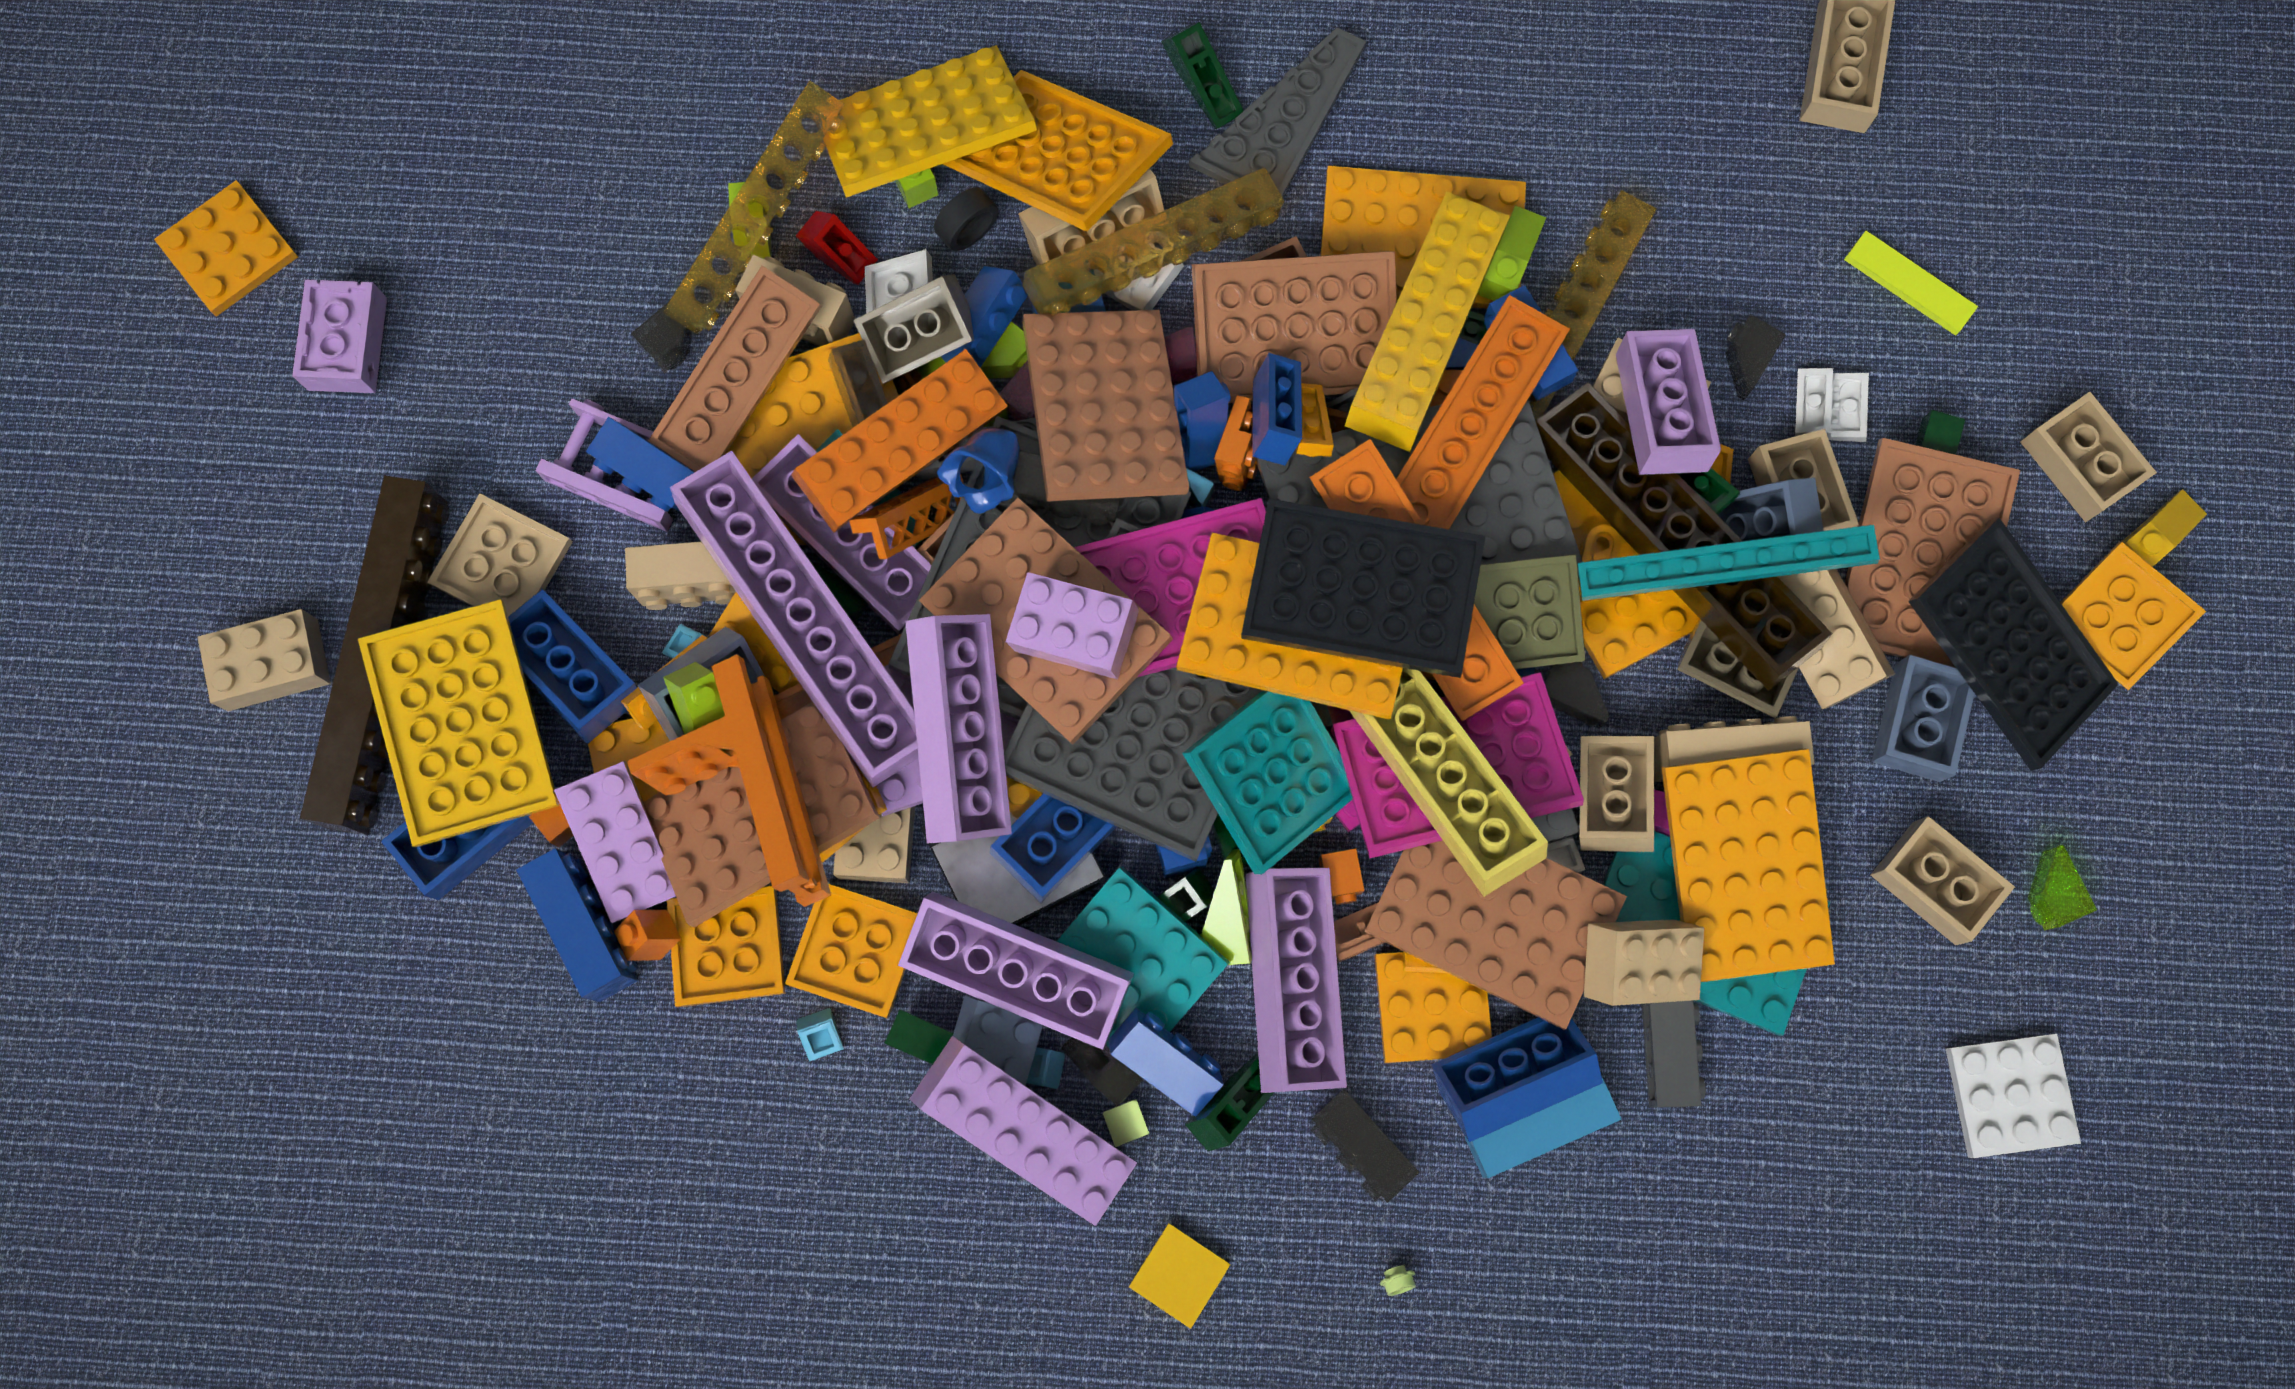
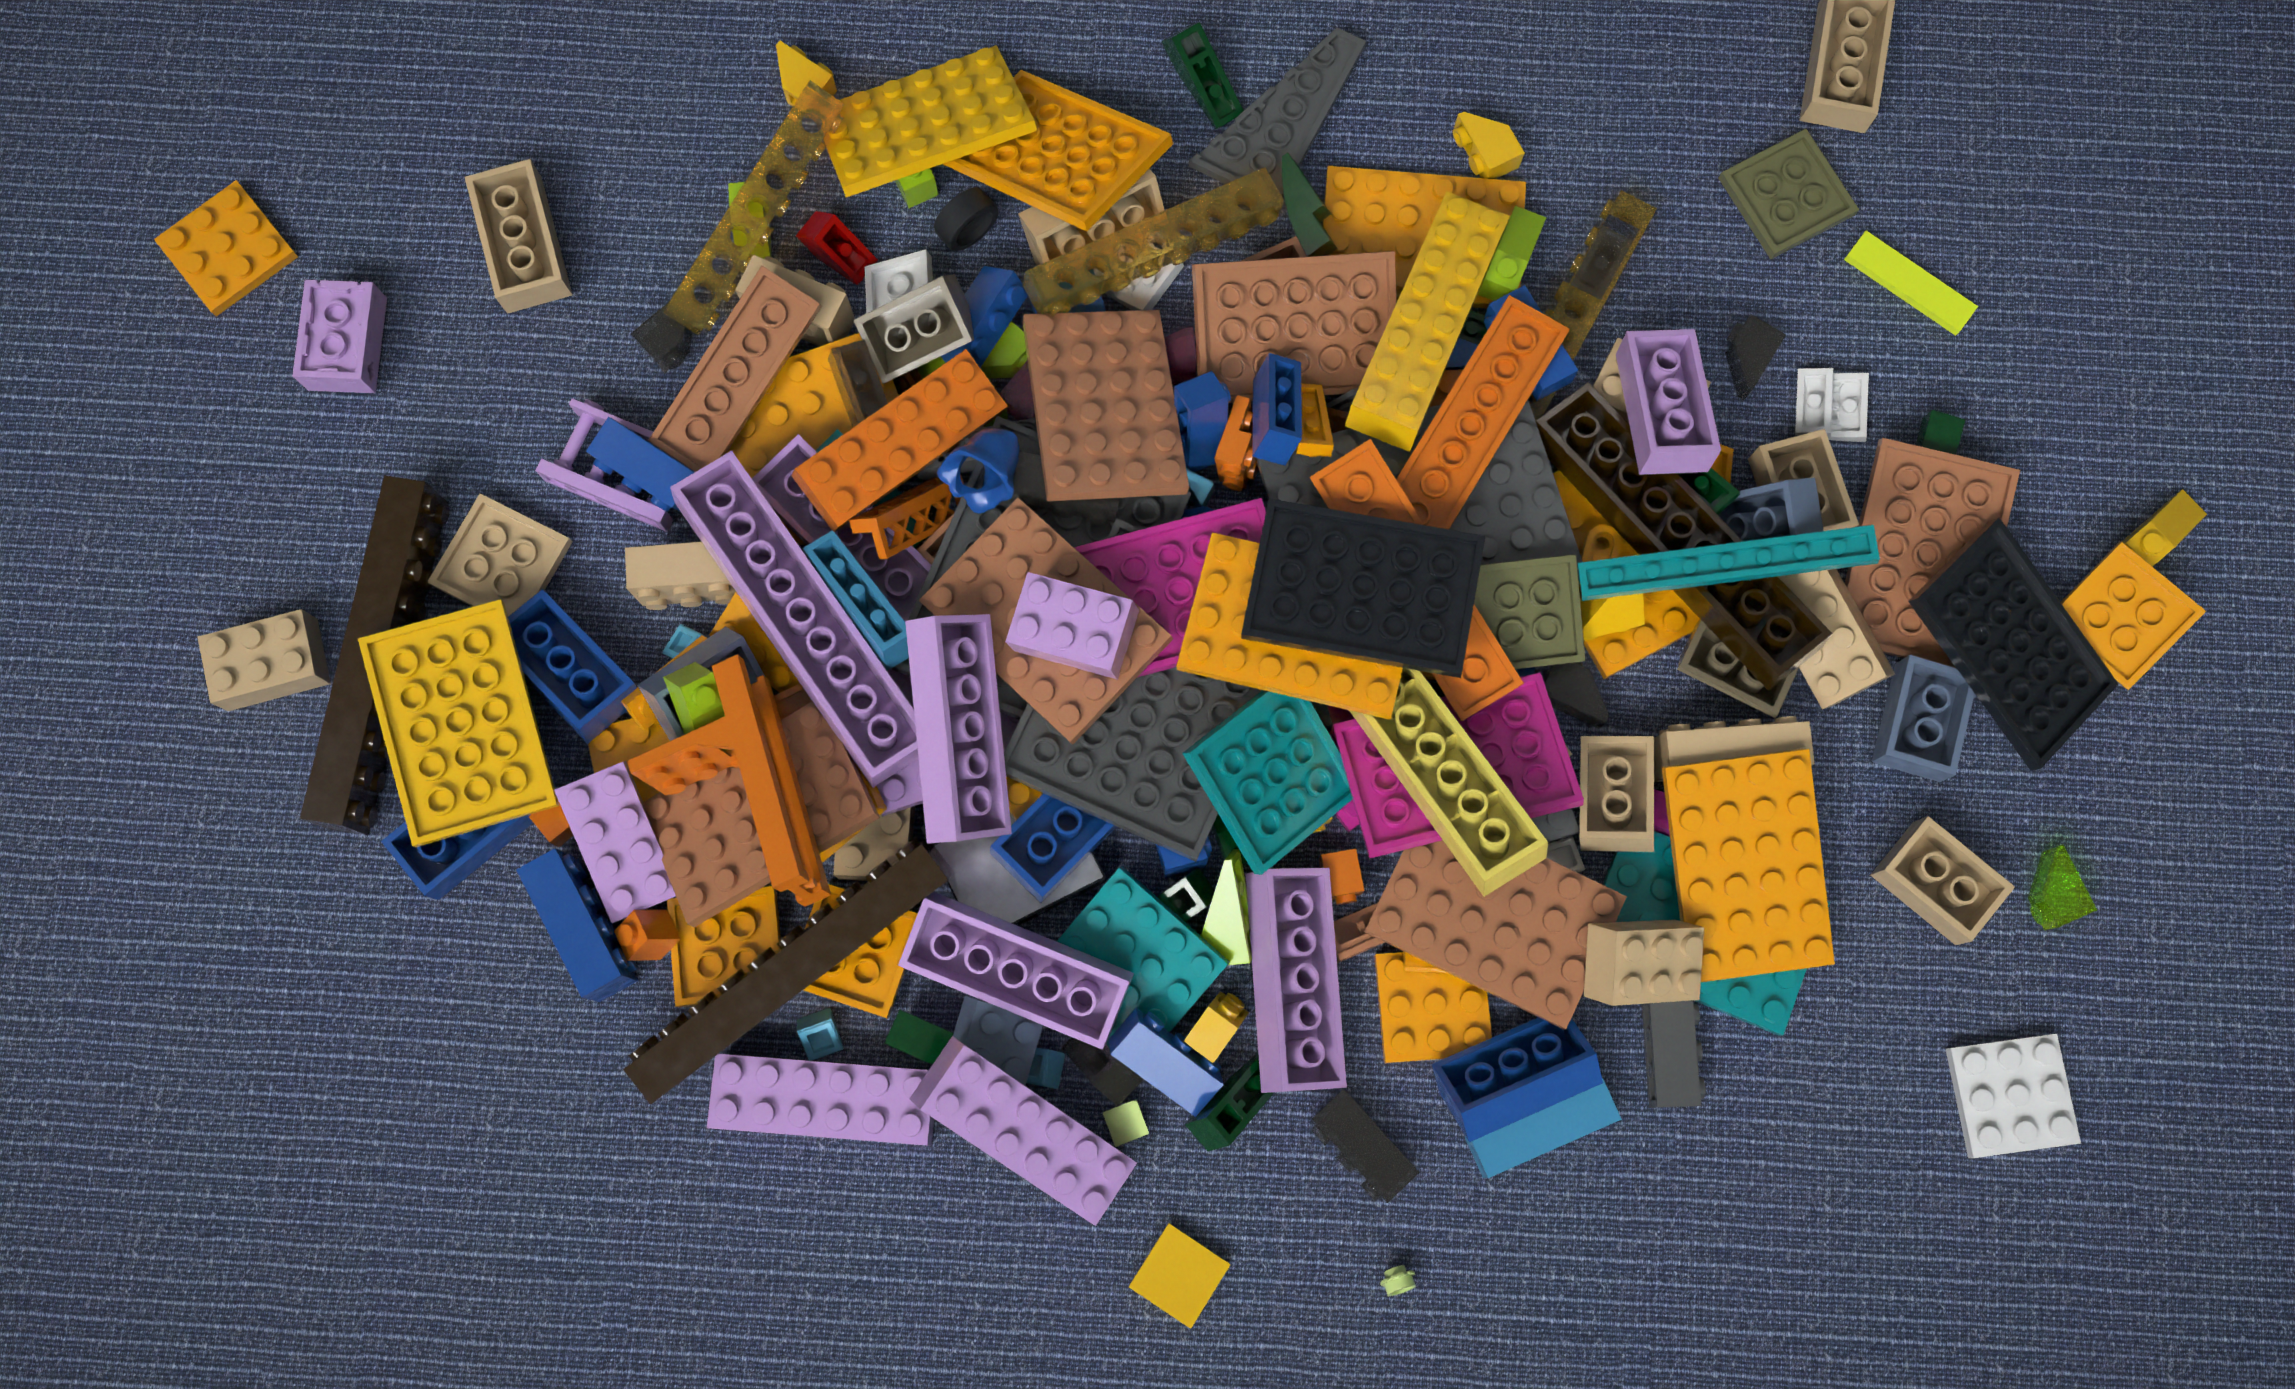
(518, 236): none -> tan brick
(782, 974): none -> dark brown brick
(798, 70): none -> yellow slope
(817, 1099): none -> lavender brick
(860, 599): none -> dark azure brick
(1217, 1025): none -> yellow slope
(1305, 210): none -> dark green slope
(1489, 144): none -> yellow slope
(1605, 256): none -> clear smoke slope
(1611, 615): none -> yellow slope
(1788, 193): none -> olive plate
(2088, 457): tan brick -> none

